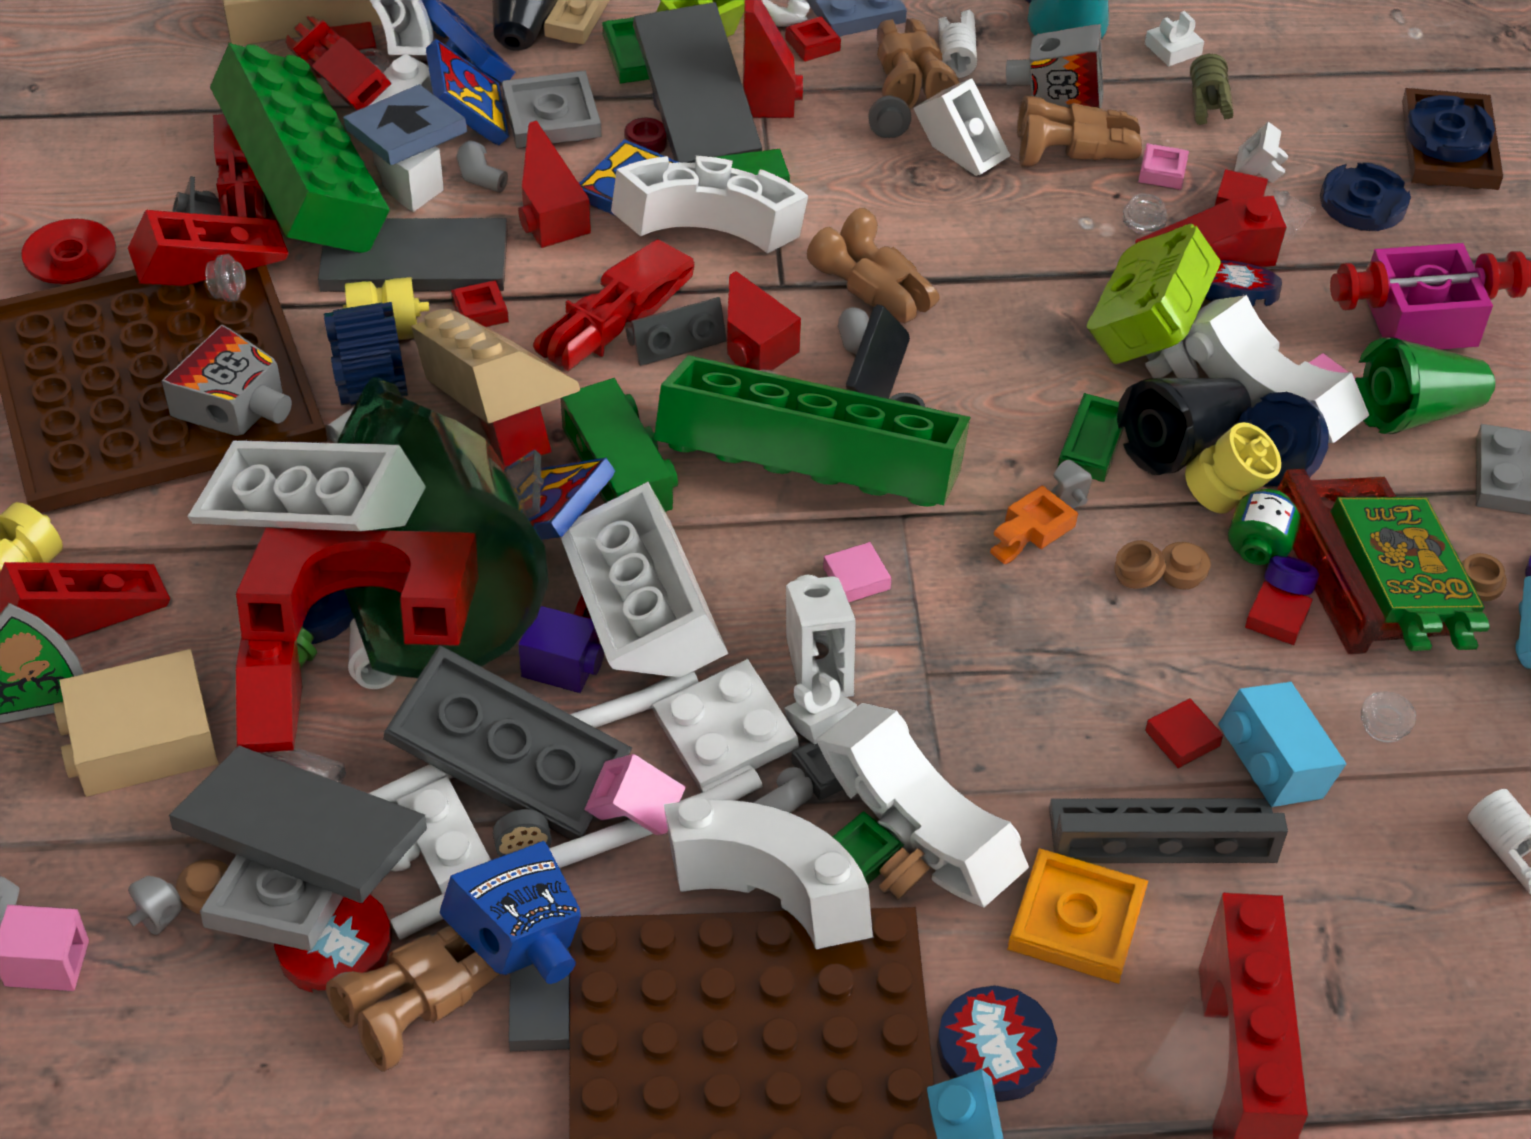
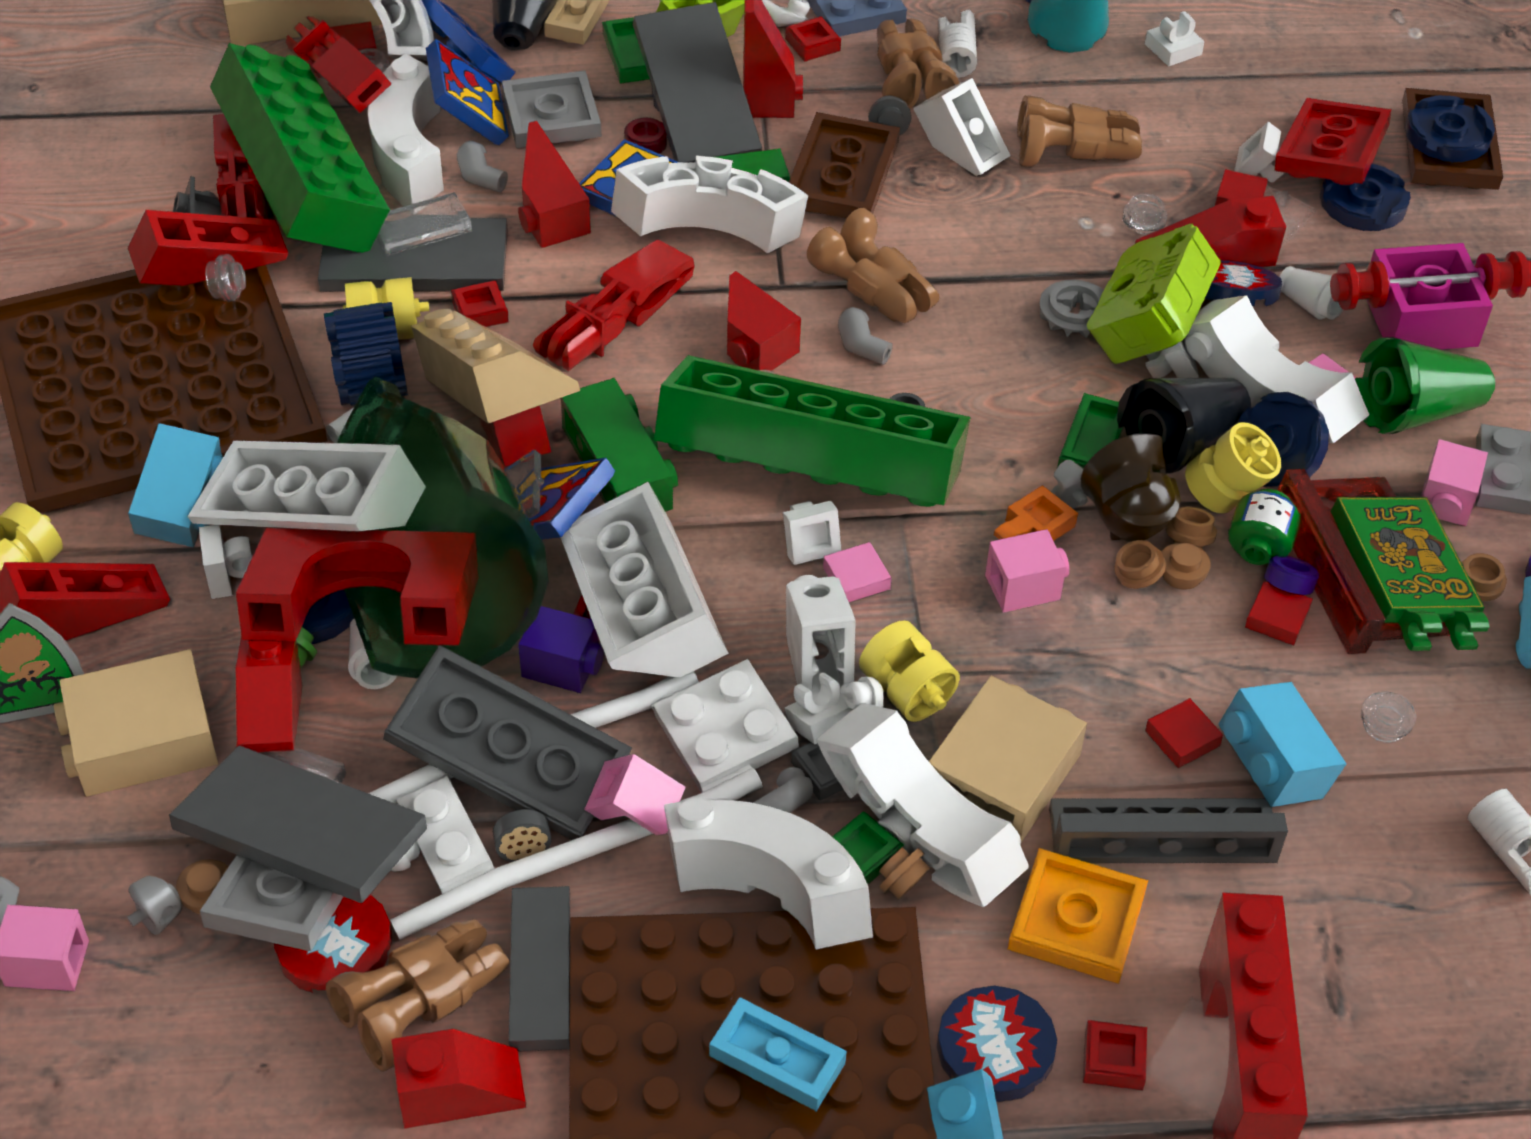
(68, 251): red dish -> none
(172, 482): none -> medium azure brick
(223, 559): none -> white tile
(226, 385): light grey torso -> none
(405, 124): sand blue tile -> none
(423, 224): none -> clear tile
(455, 1077): none -> red slope
(516, 912): blue torso -> none
(677, 331): dark grey hinge -> none
(777, 1053): none -> medium azure plate
(811, 531): none -> white tile
(844, 164): none -> reddish brown plate
(866, 691): none -> white arm
(879, 355): black slope -> none
(909, 670): none -> light yellow wheel
(1010, 752): none -> tan brick
(1026, 570): none -> bright pink brick
(1060, 299): none -> light grey gear
(1063, 67): light grey torso -> none
(1115, 1055): none -> red tile
(1132, 487): none -> dark brown helmet
(1163, 166): bright pink tile -> none
(1192, 527): none -> medium nougat plate
(1210, 87): olive hinge -> none
(1310, 291): none -> white cone
(1333, 141): none -> red plate
(1454, 481): none -> bright pink brick

